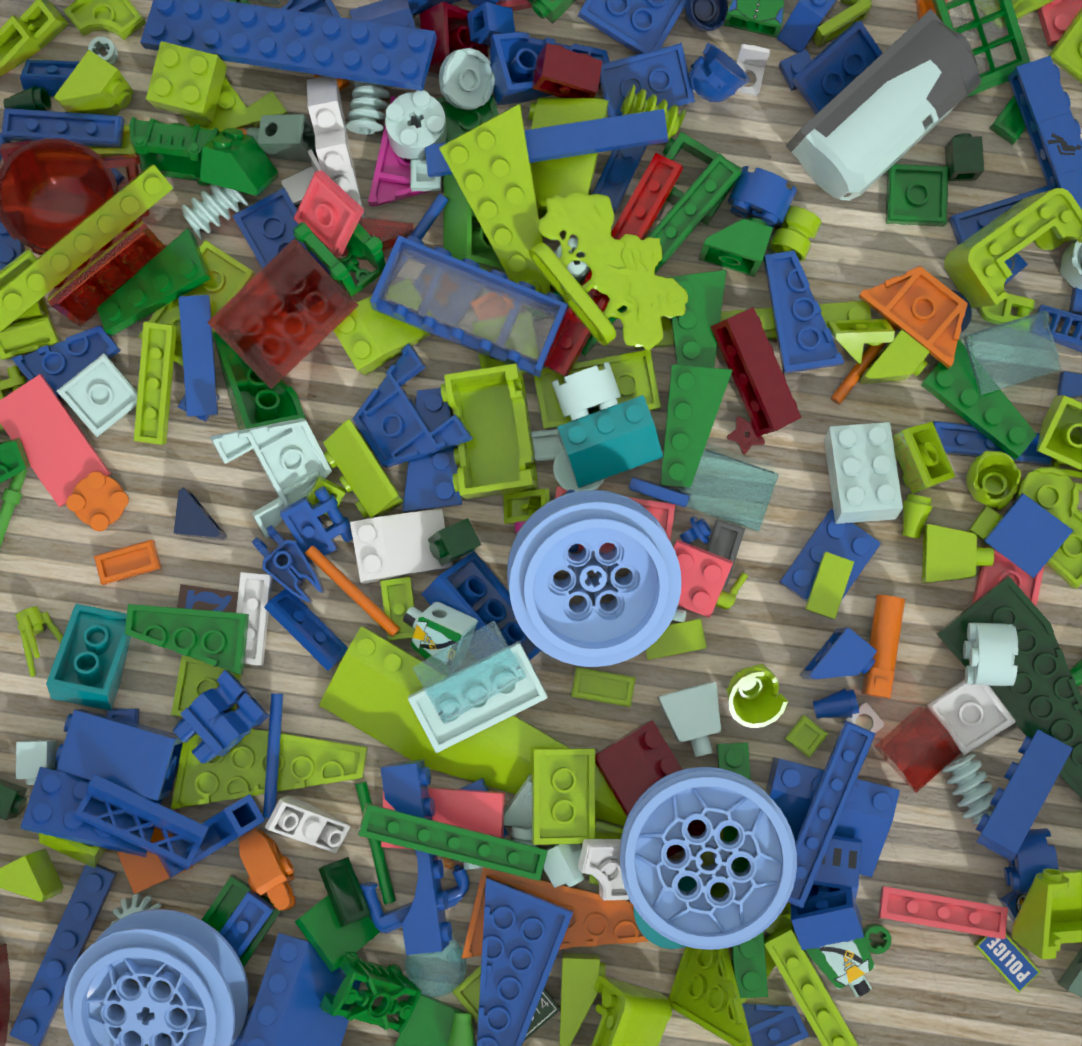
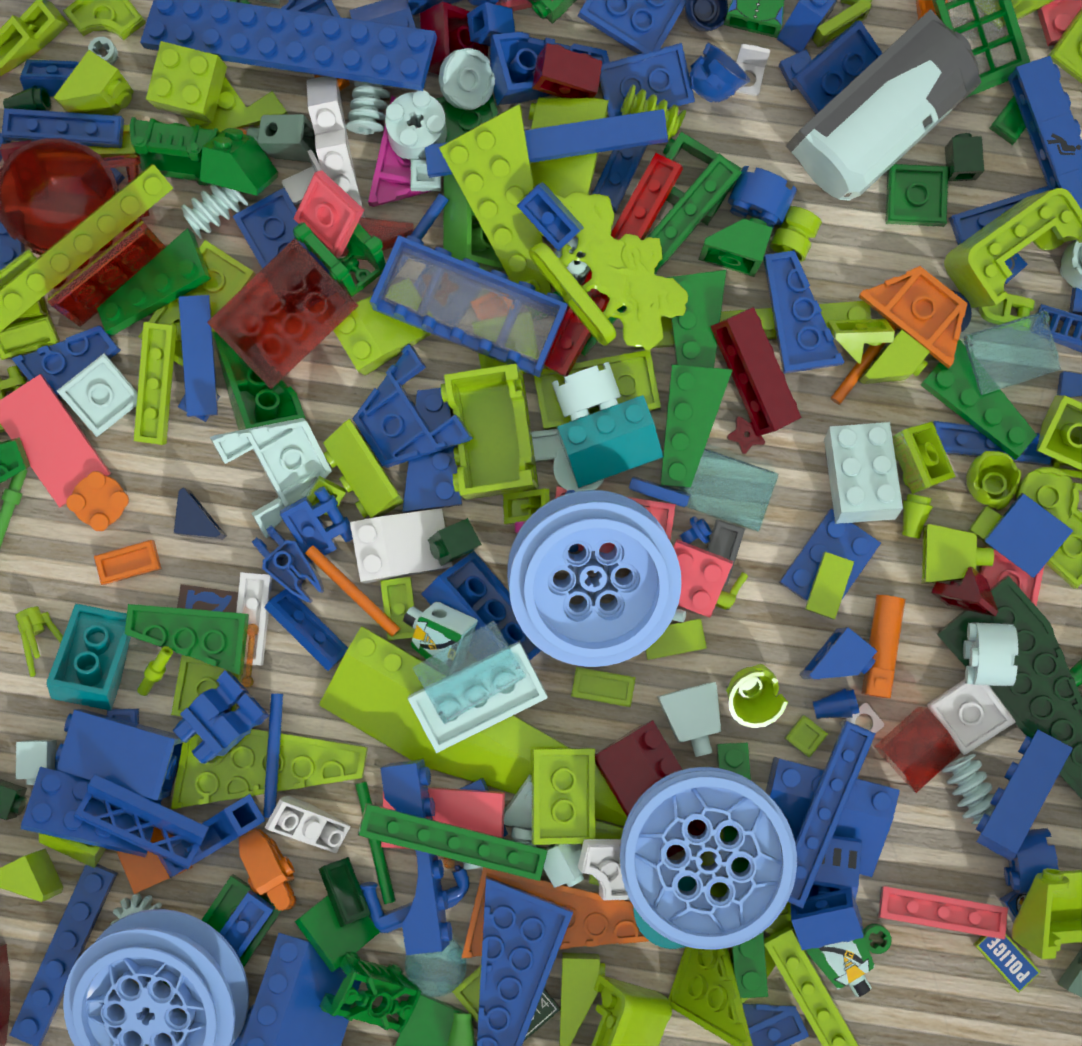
(155, 671): none -> lime bar
(252, 631): none -> clear orange hinge
(550, 216): none -> blue slope
(971, 595): none -> dark red slope

